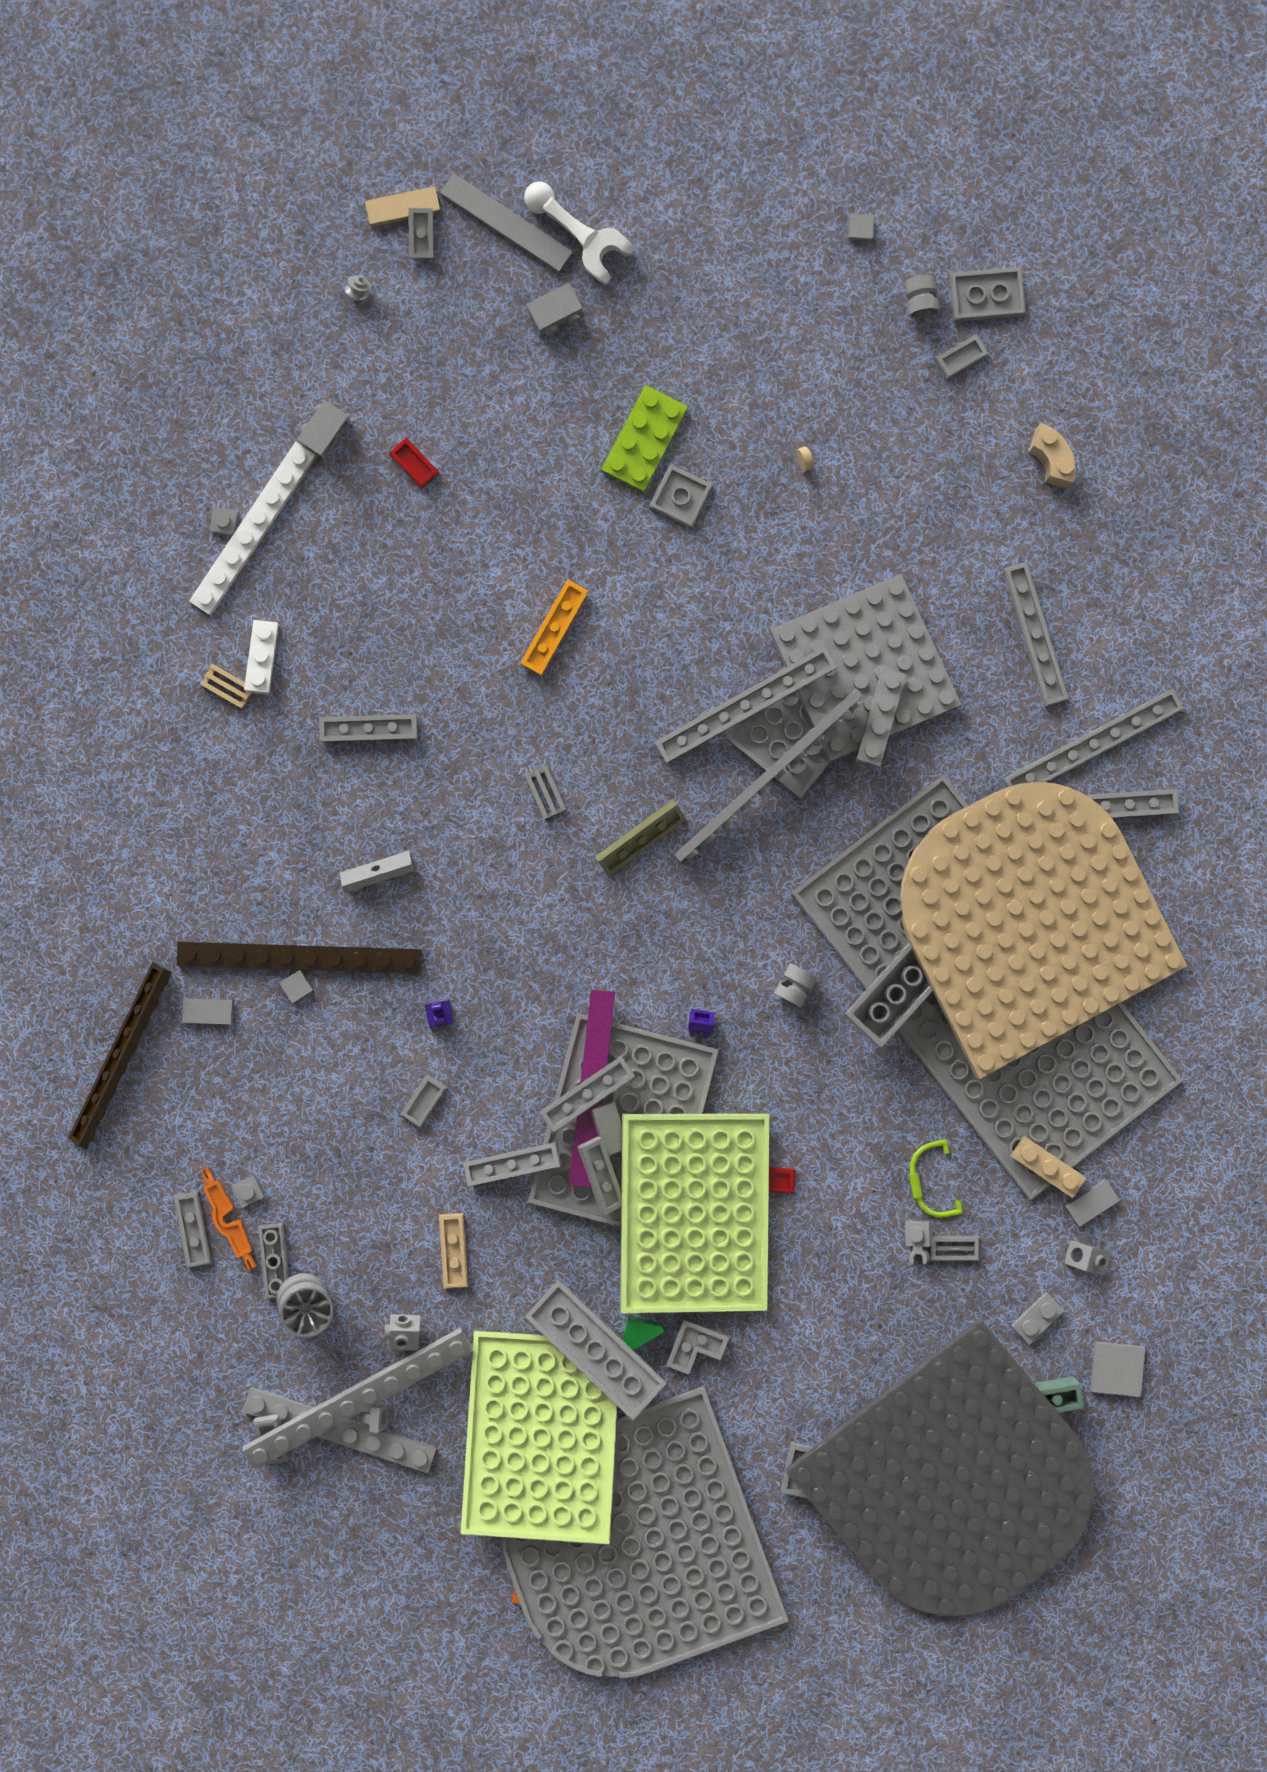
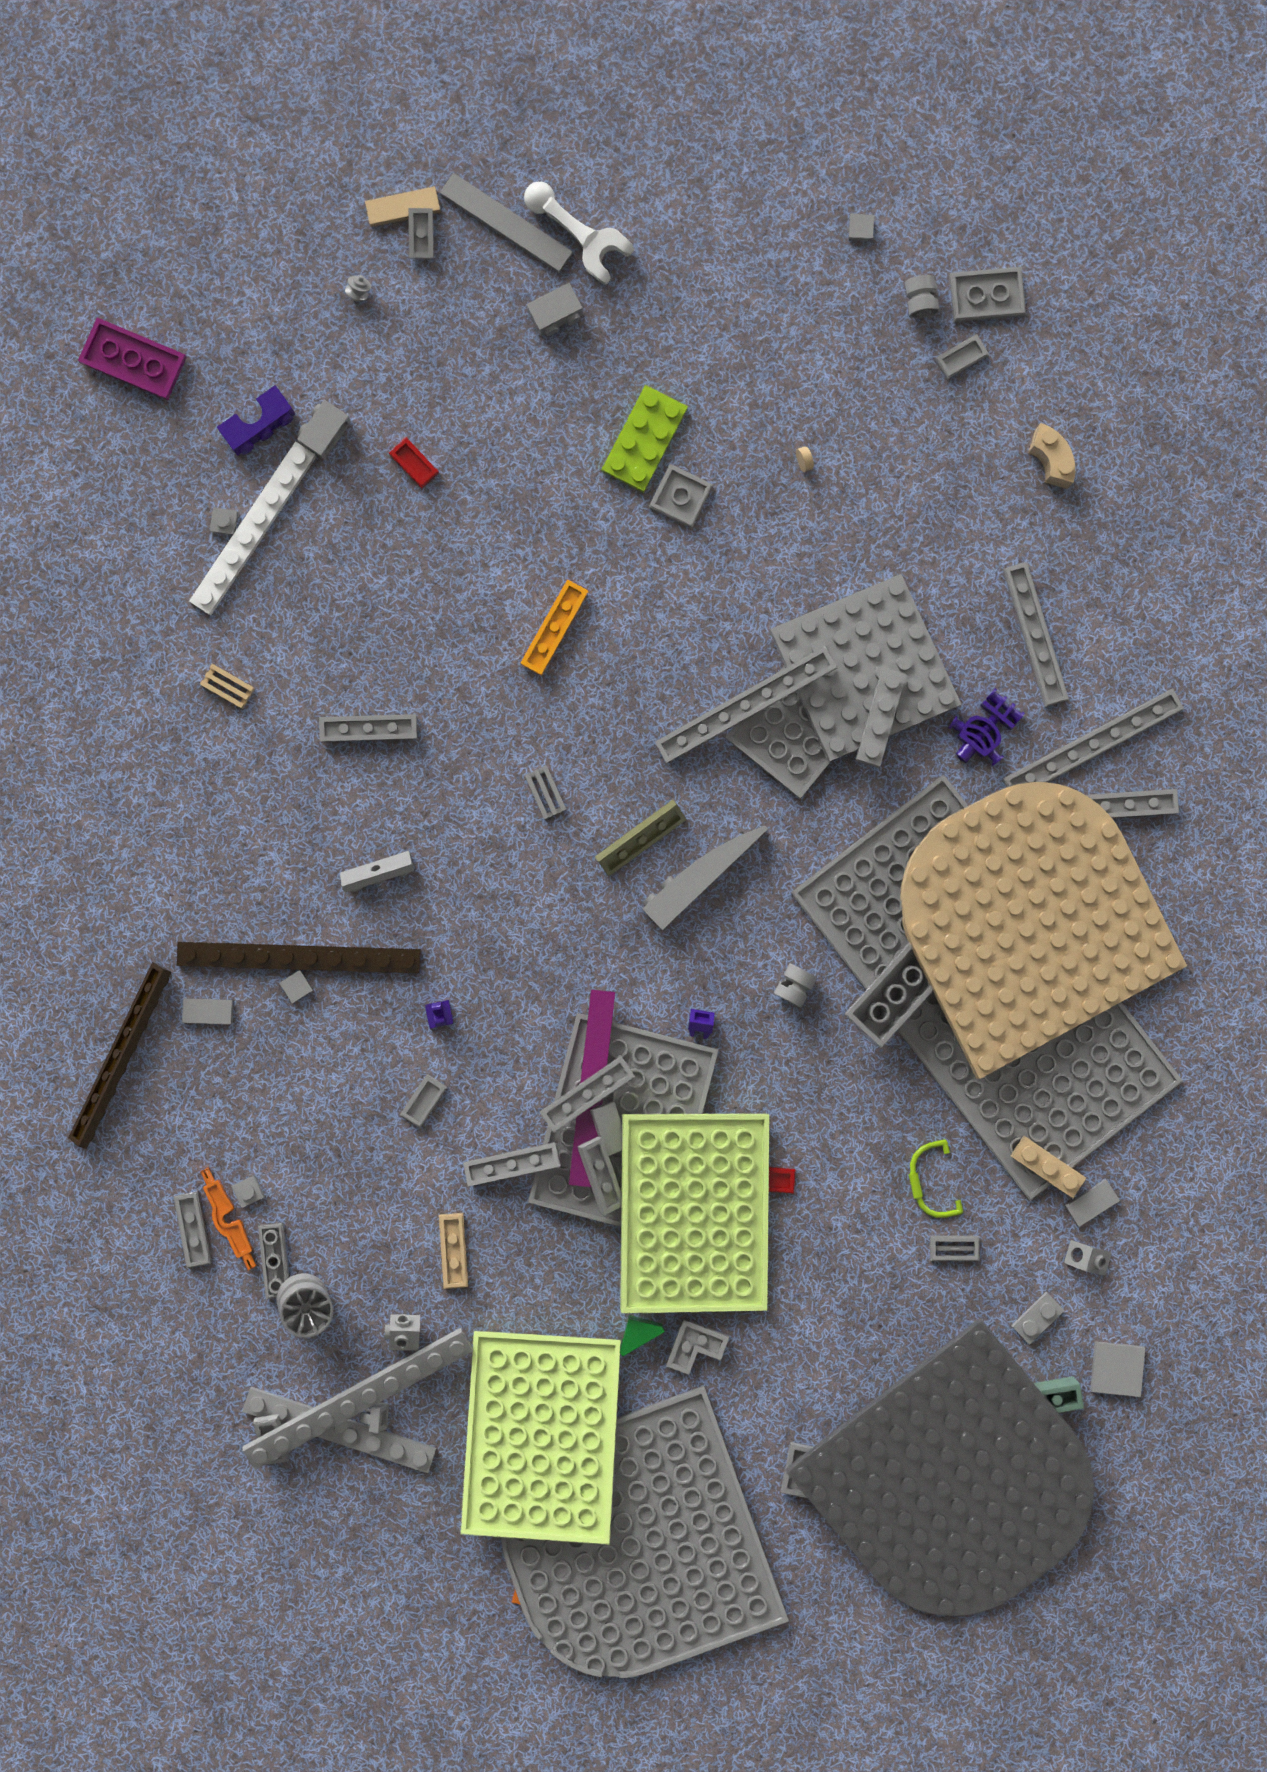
(132, 358): none -> magenta plate
(243, 436): none -> dark purple arch
(261, 657): white plate -> none
(595, 1349): light grey plate -> none
(692, 881): none -> light grey slope
(778, 769): light grey plate -> none
(919, 1236): light grey plate -> none
(972, 740): none -> dark purple piece

